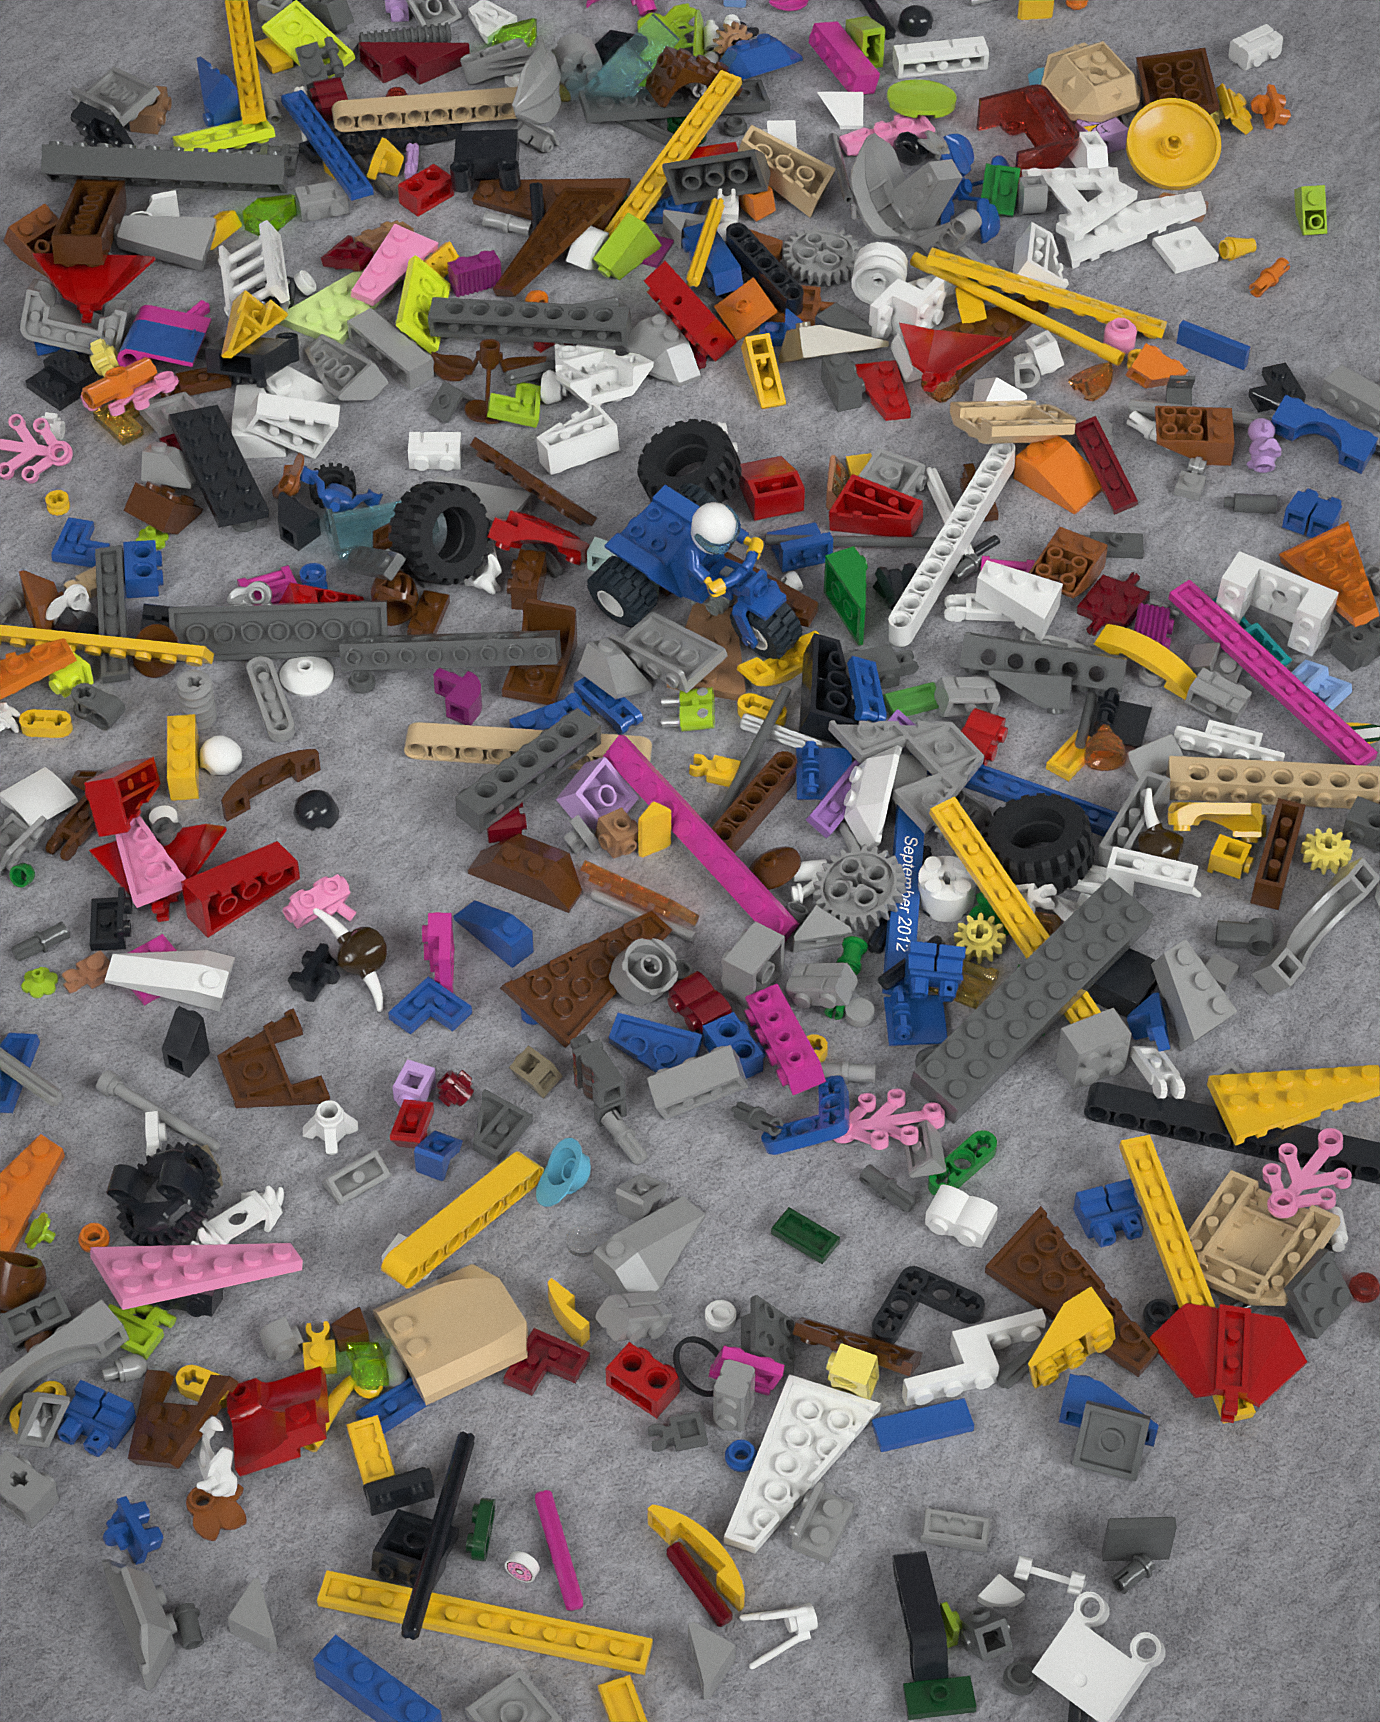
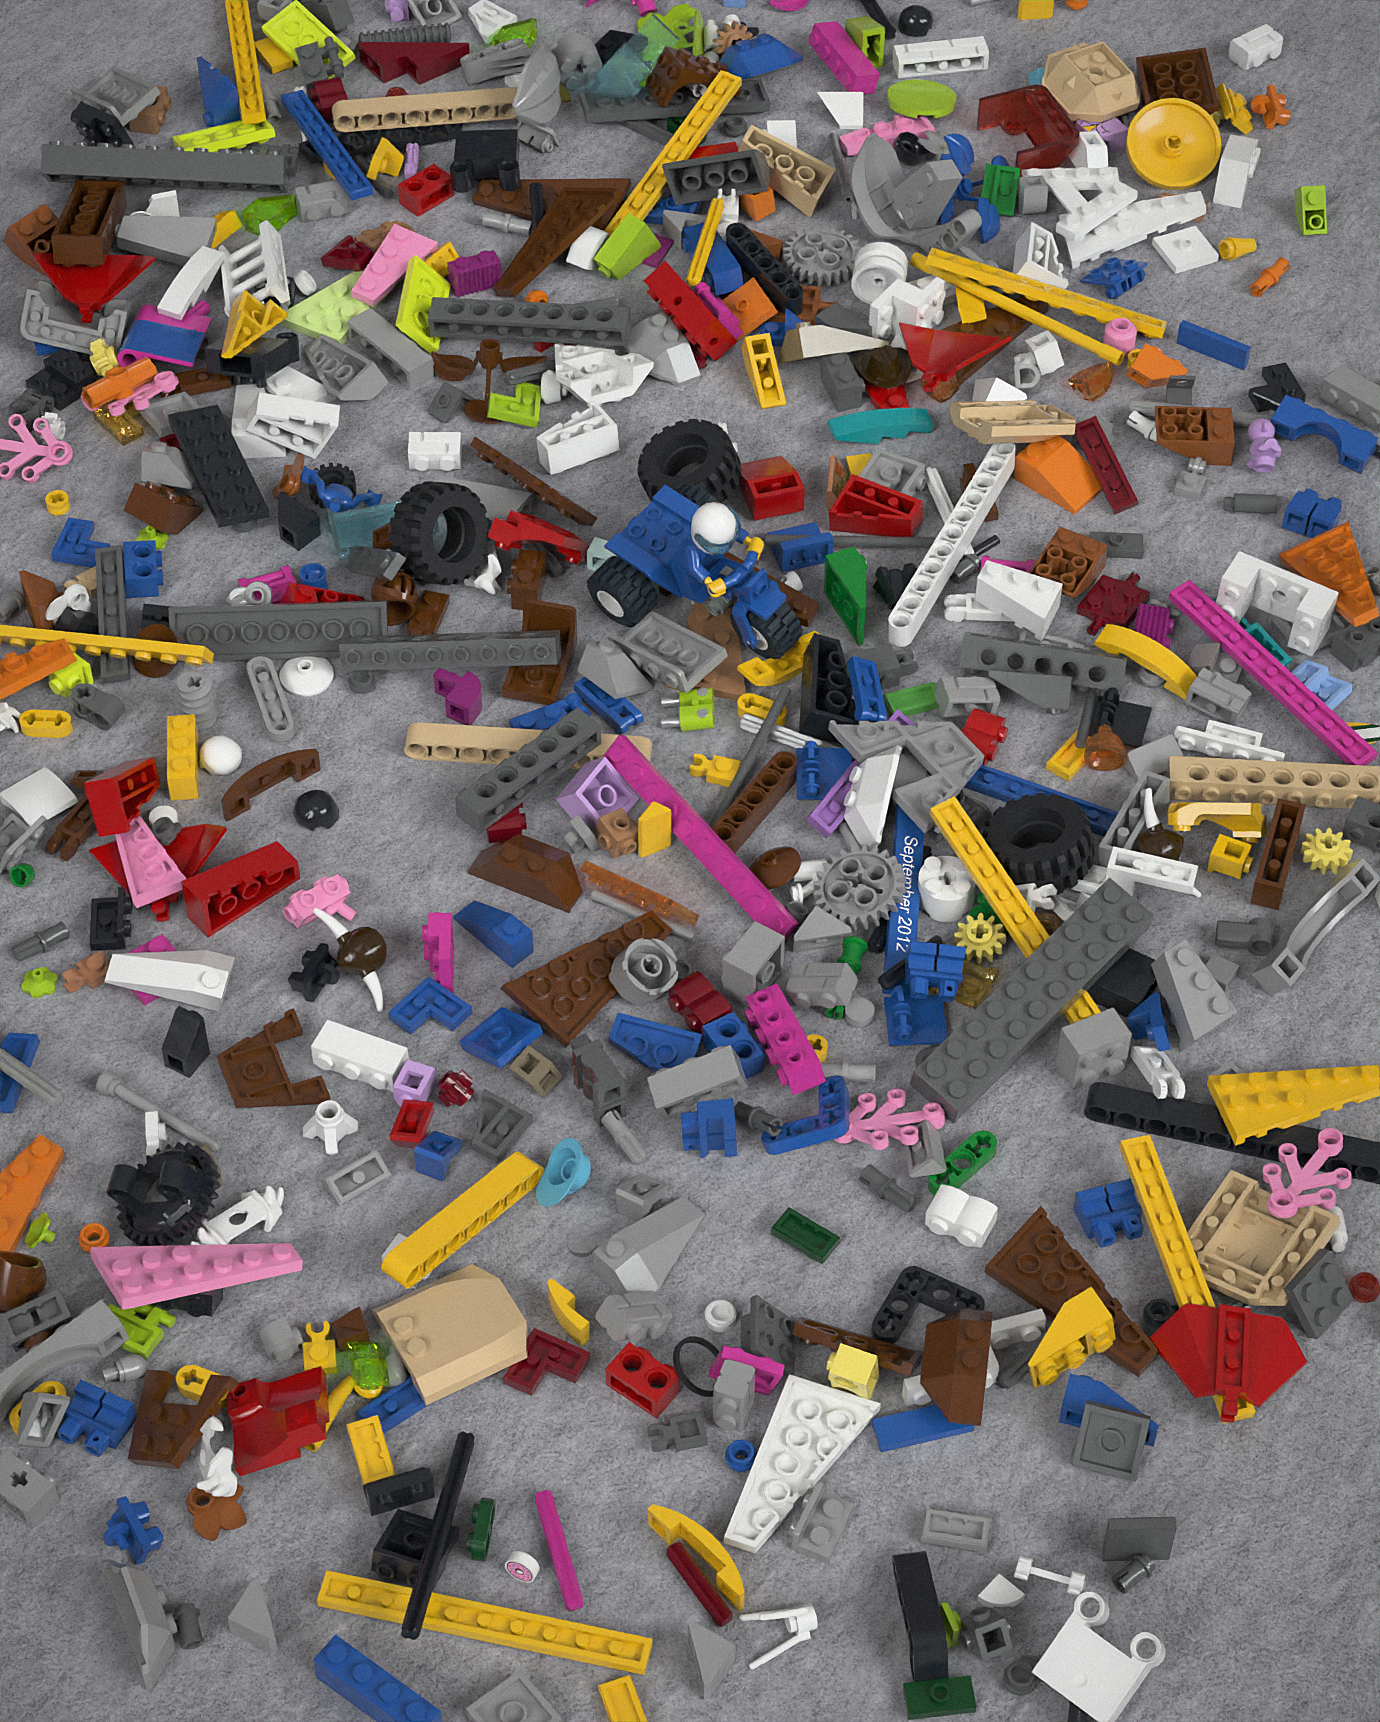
(30, 407): none -> dark grey piece
(191, 282): none -> white slope
(358, 1055): none -> white brick
(501, 1037): none -> blue plate
(710, 1128): none -> blue hips
(719, 309): none -> dark pink plate
(880, 423): none -> teal slope
(885, 366): none -> dark brown hat
(957, 1364): none -> reddish brown wedge
(1117, 275): none -> blue hinge
(1235, 169): none -> white wedge

